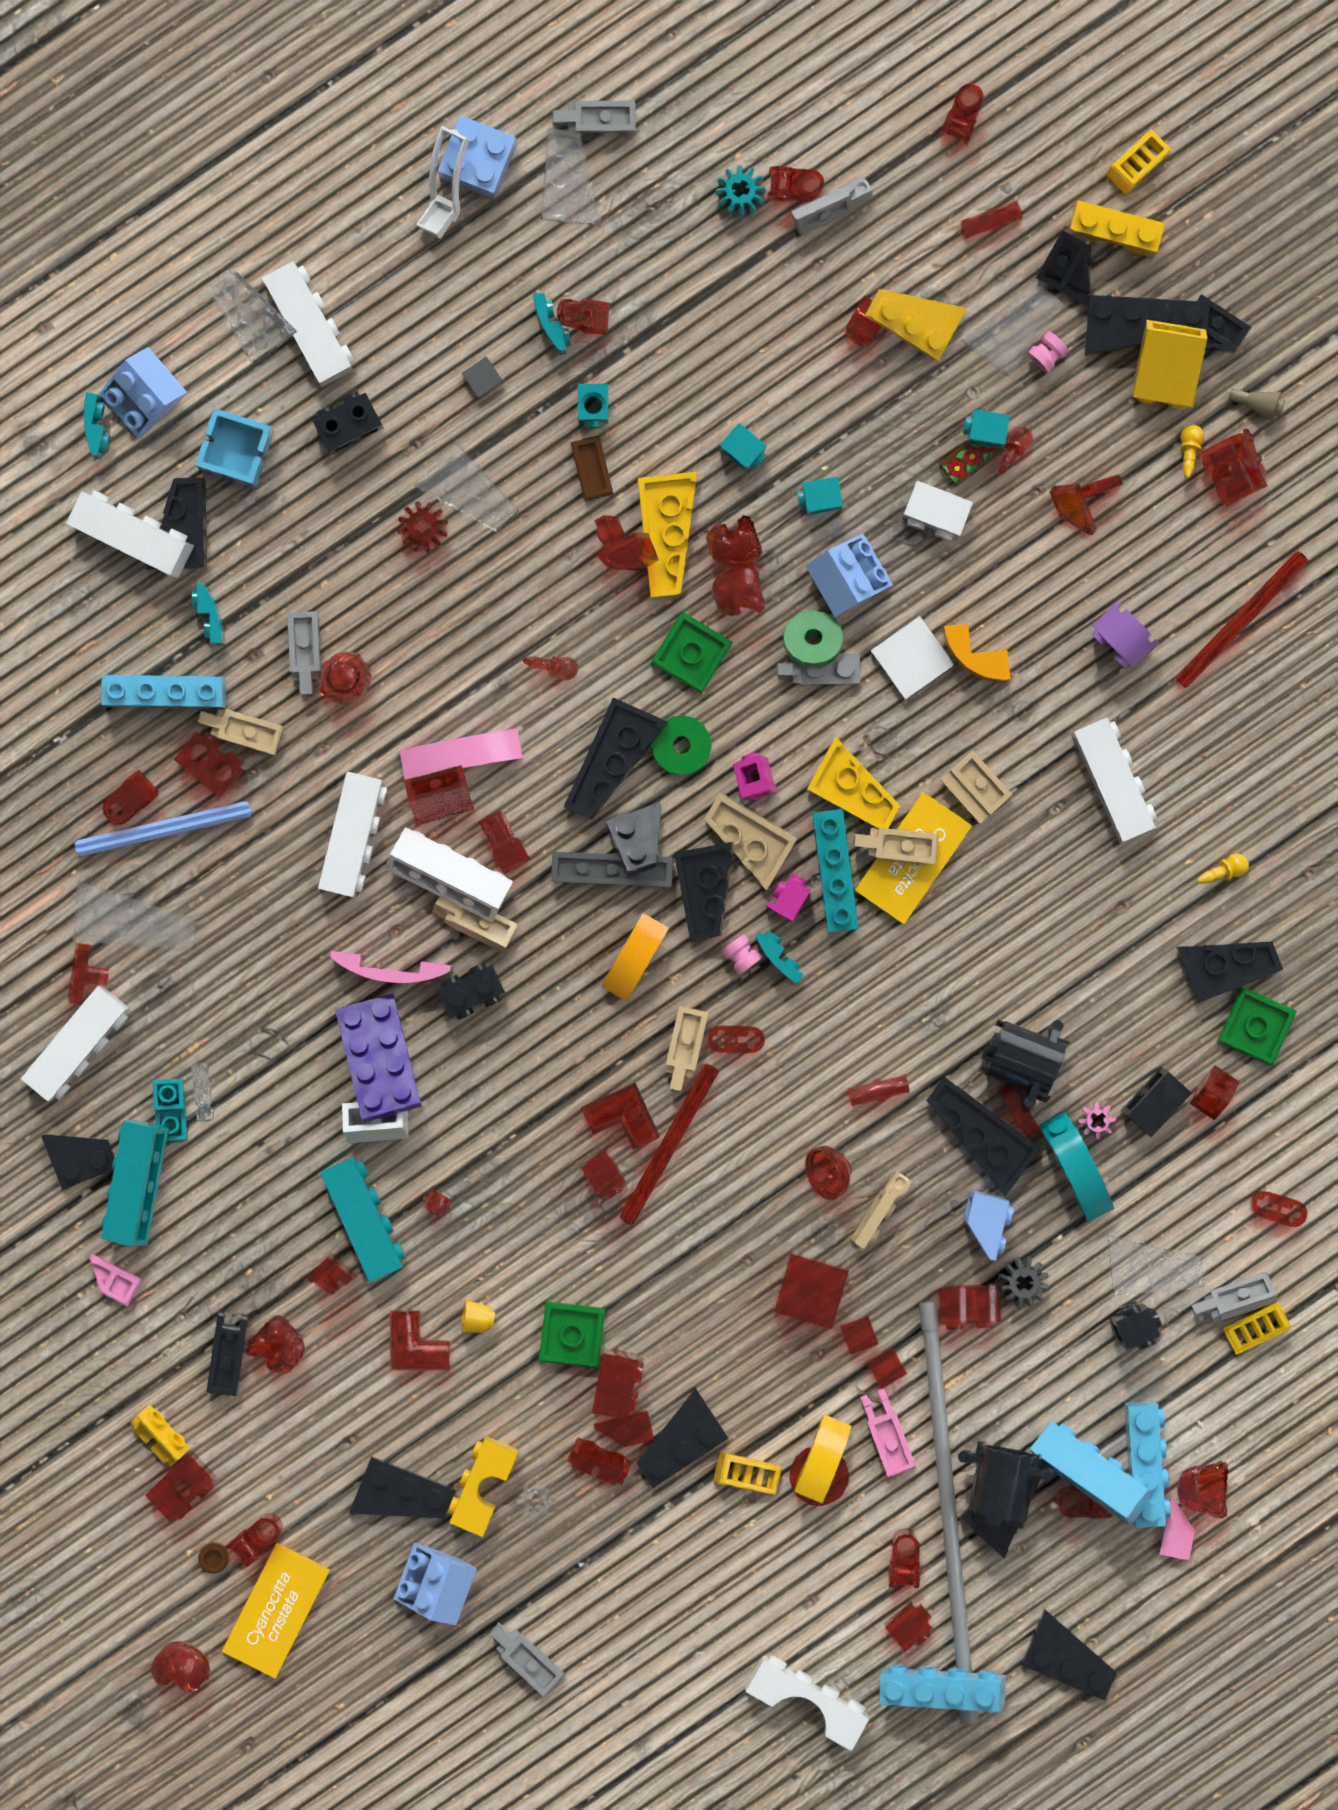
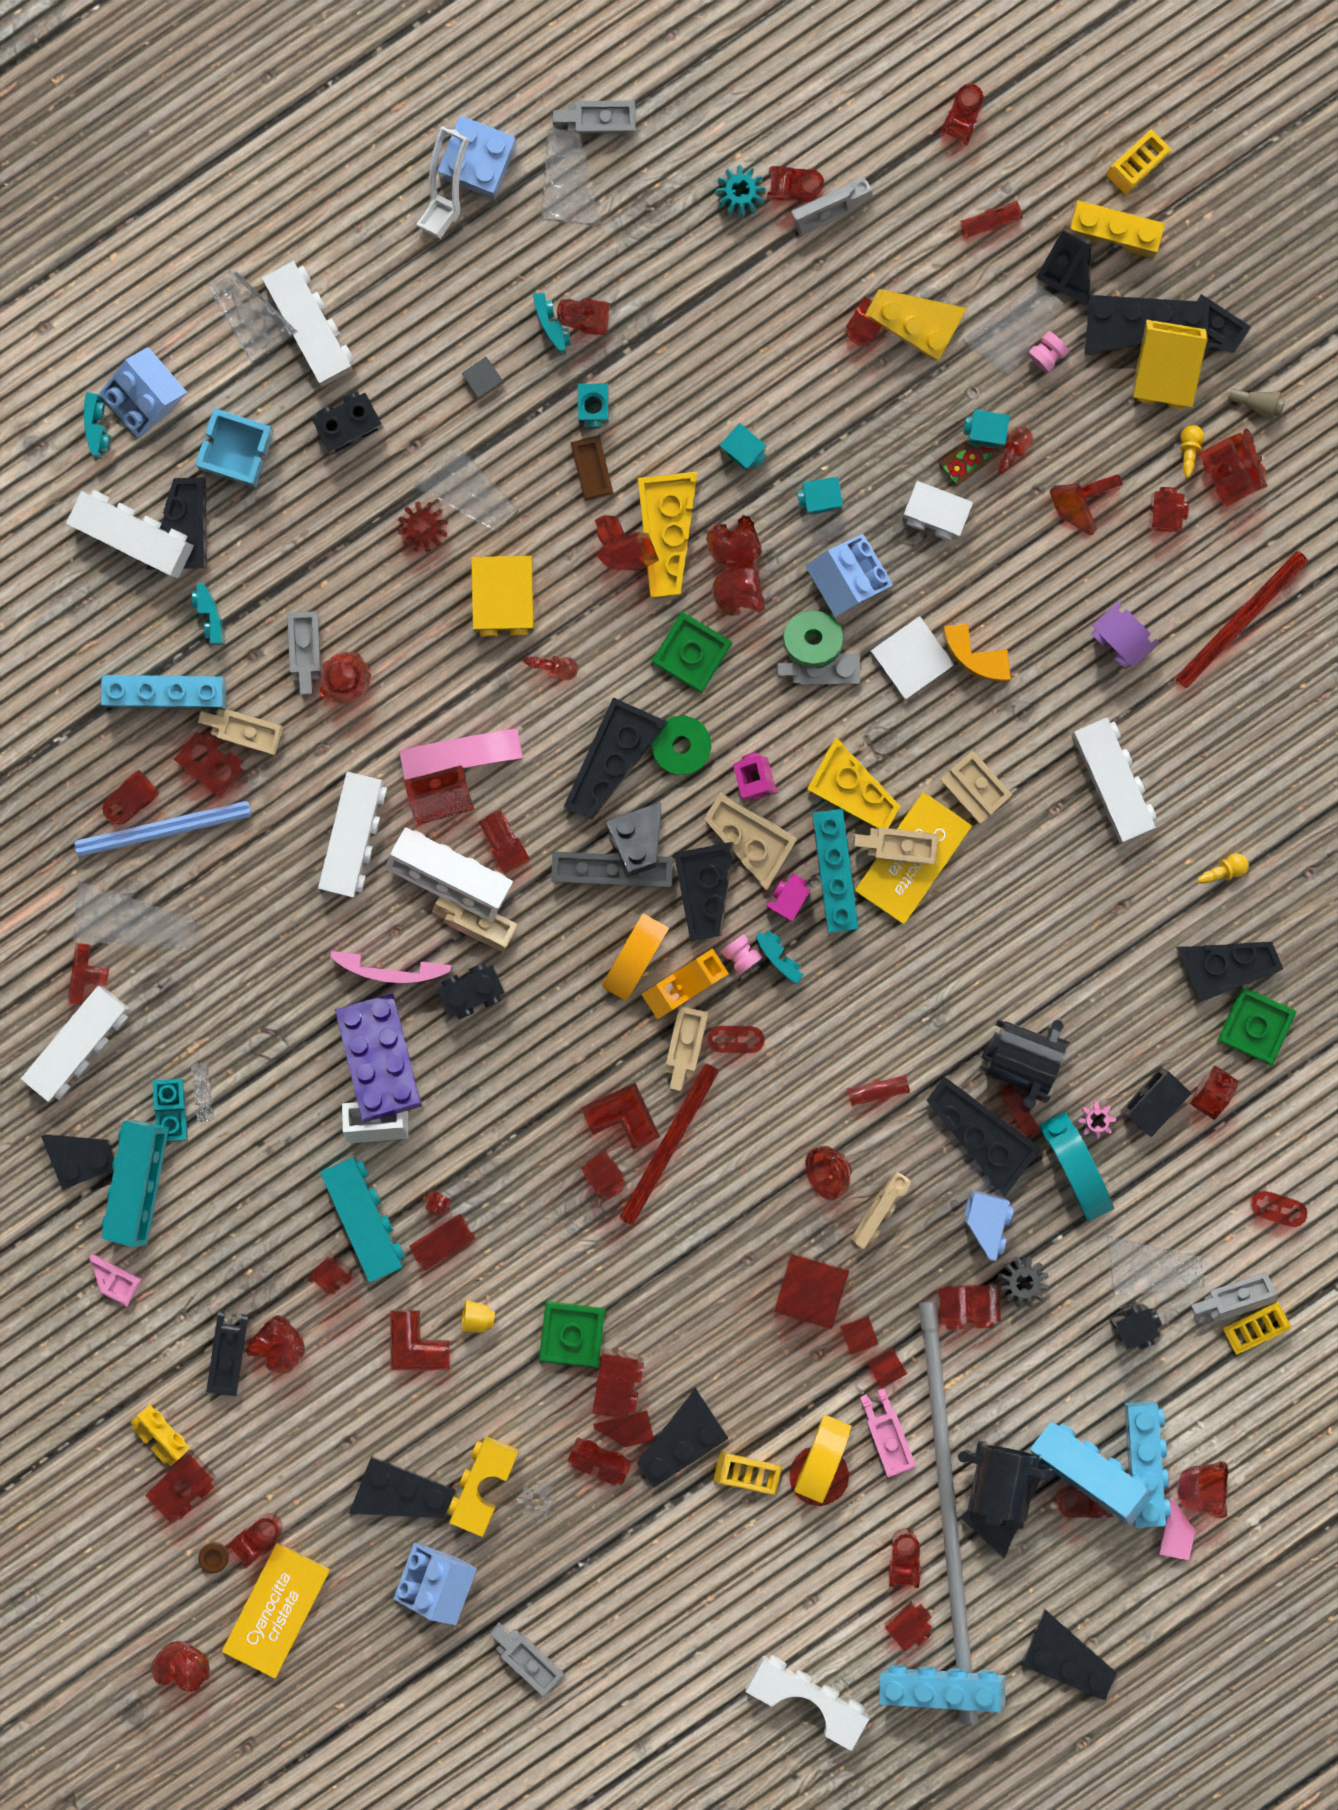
(442, 1242): none -> clear red hinge
(502, 595): none -> yellow brick
(685, 983): none -> light orange brick
(1167, 510): none -> clear red brick

